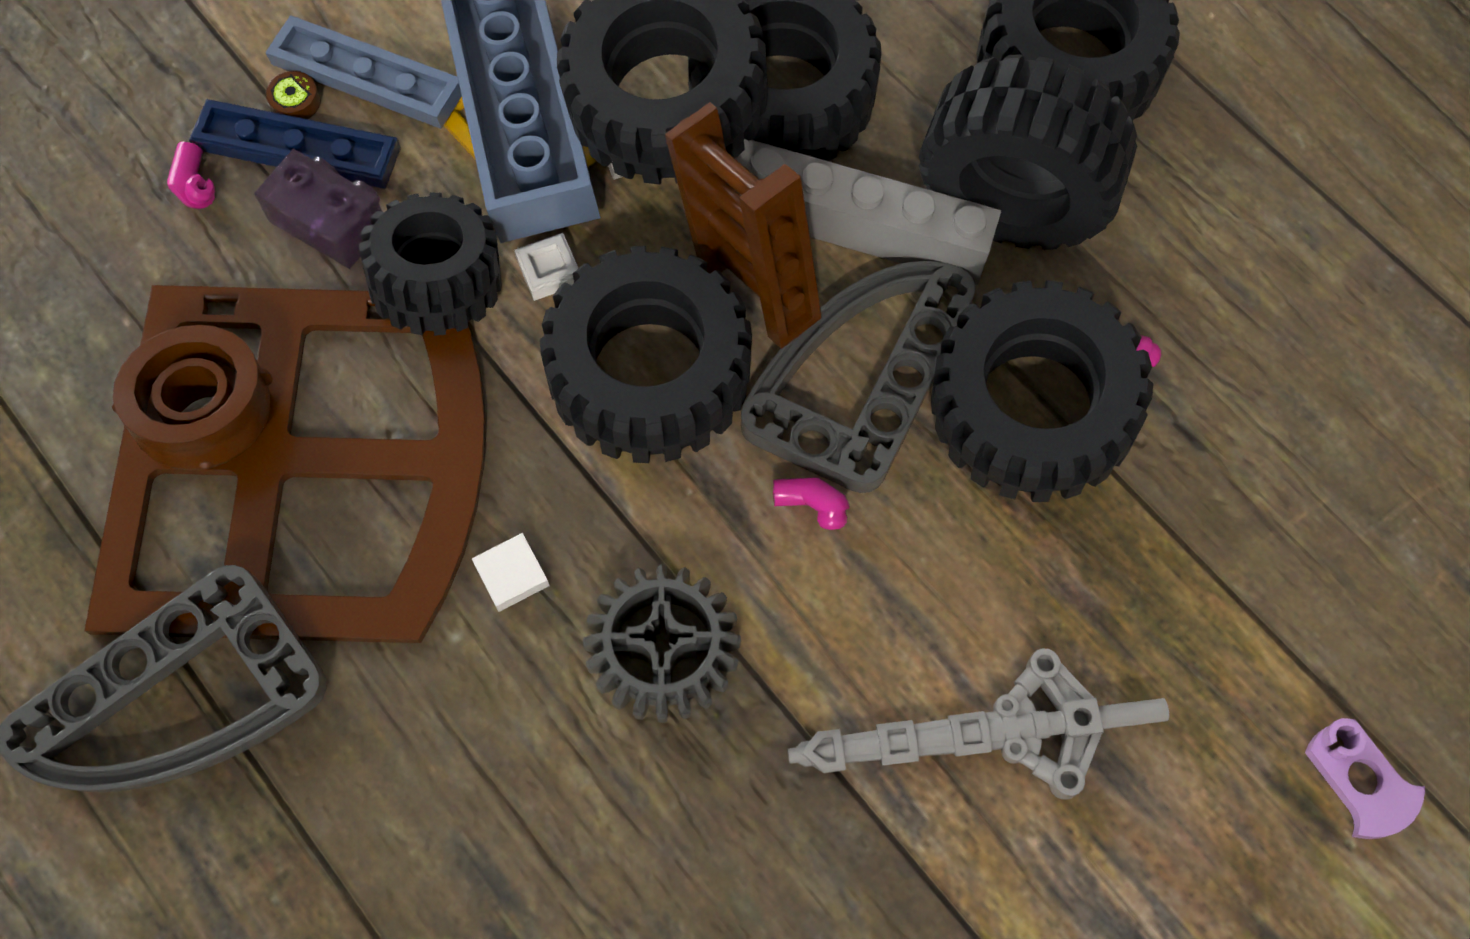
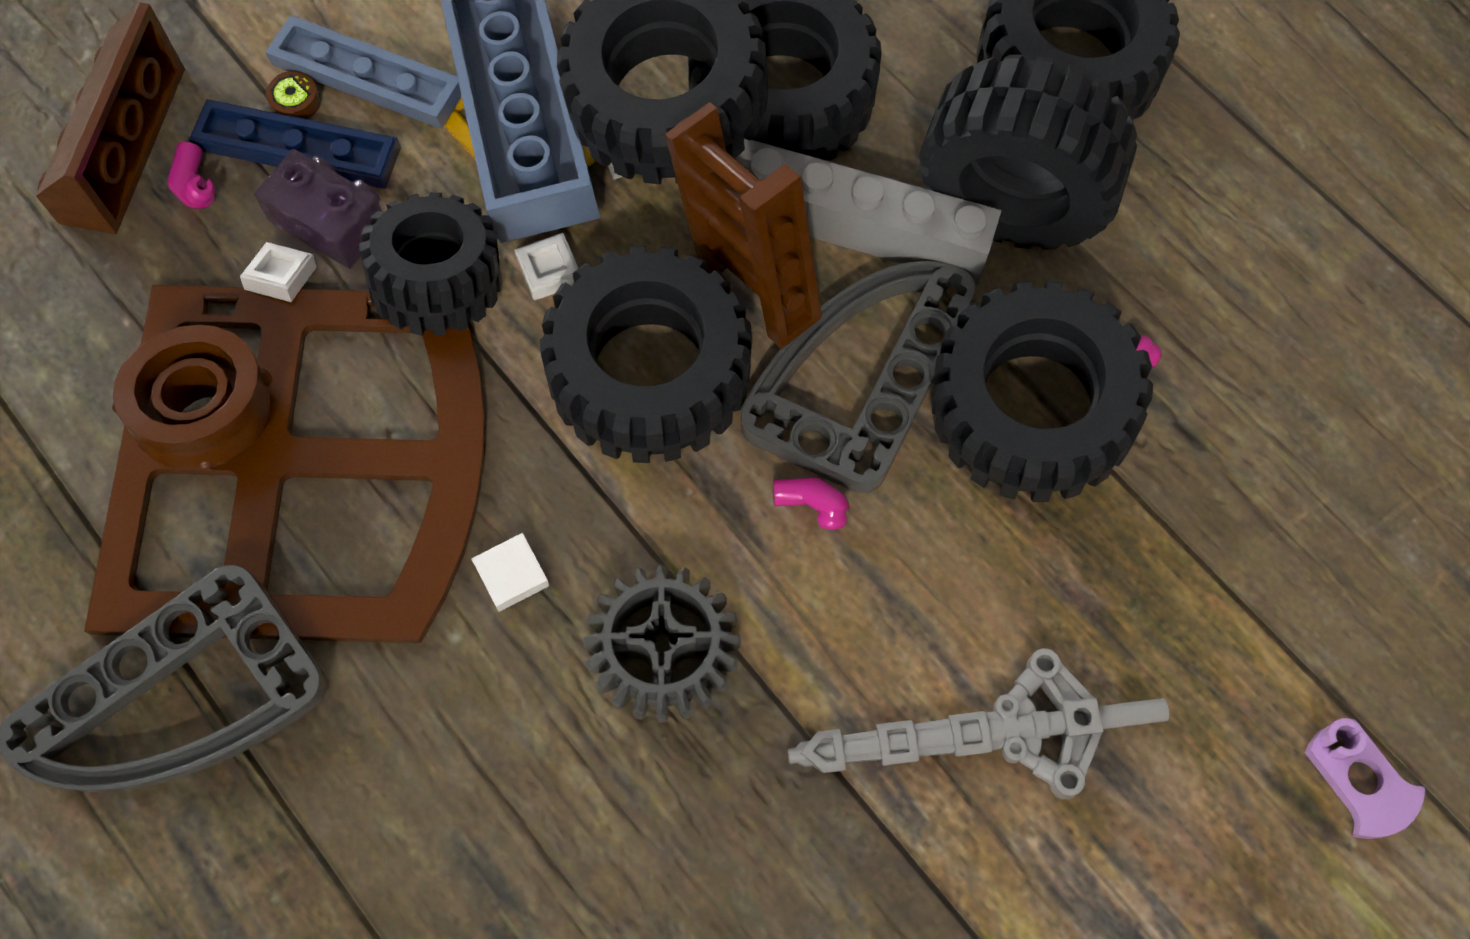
(113, 125): none -> reddish brown slope
(278, 271): none -> white tile

